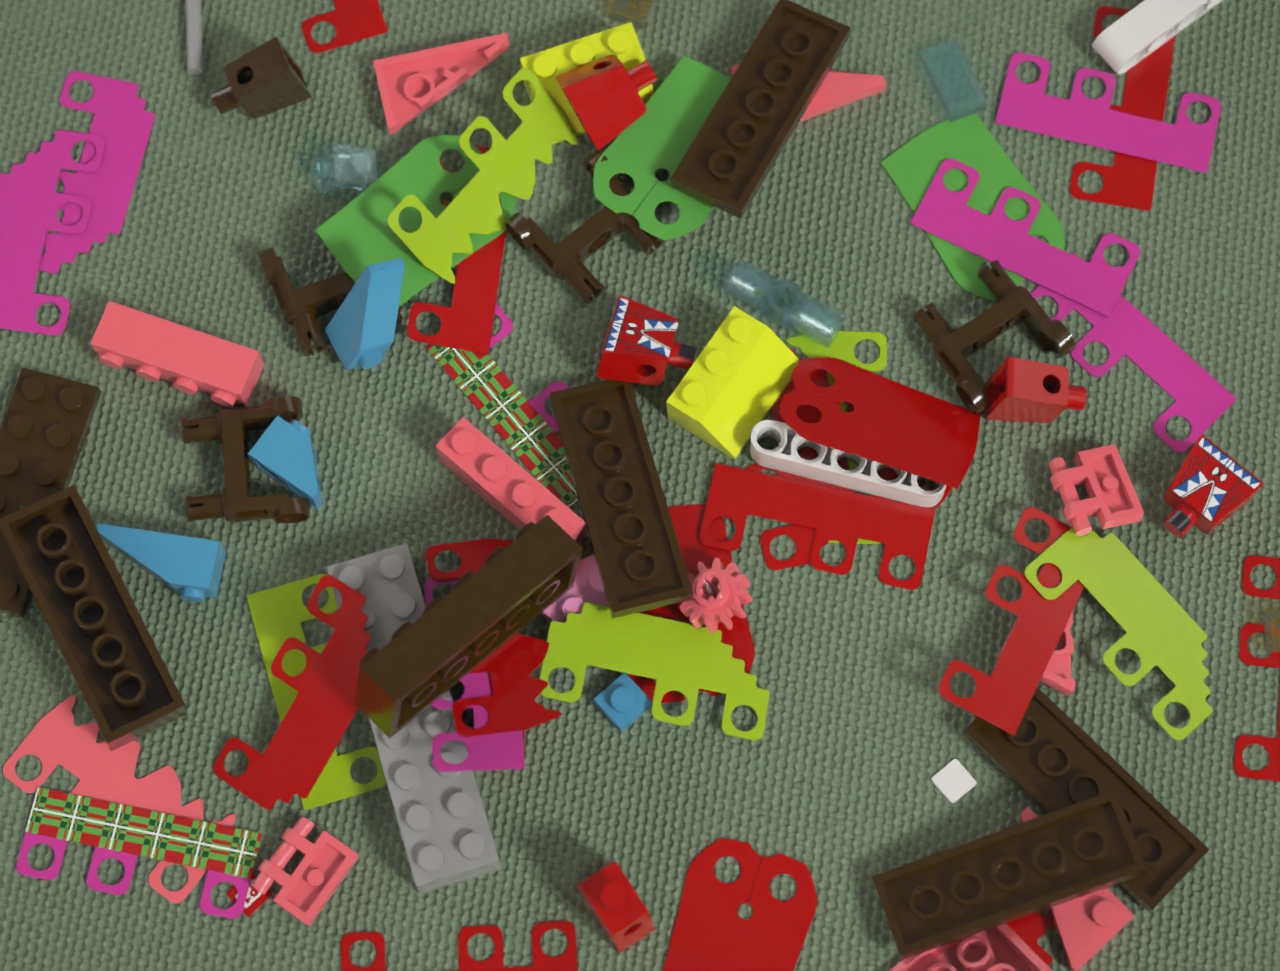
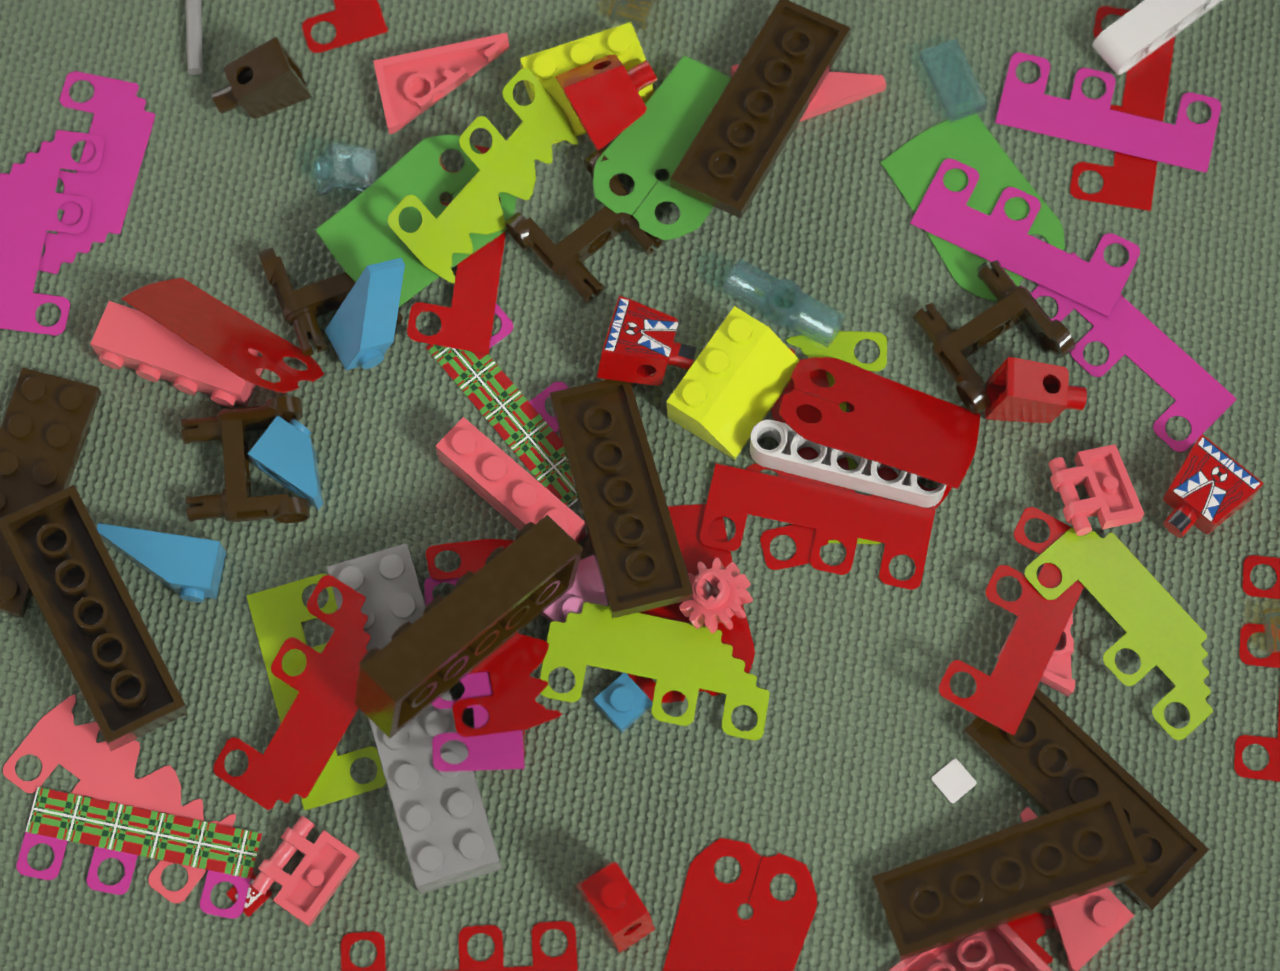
(223, 333): none -> red piece

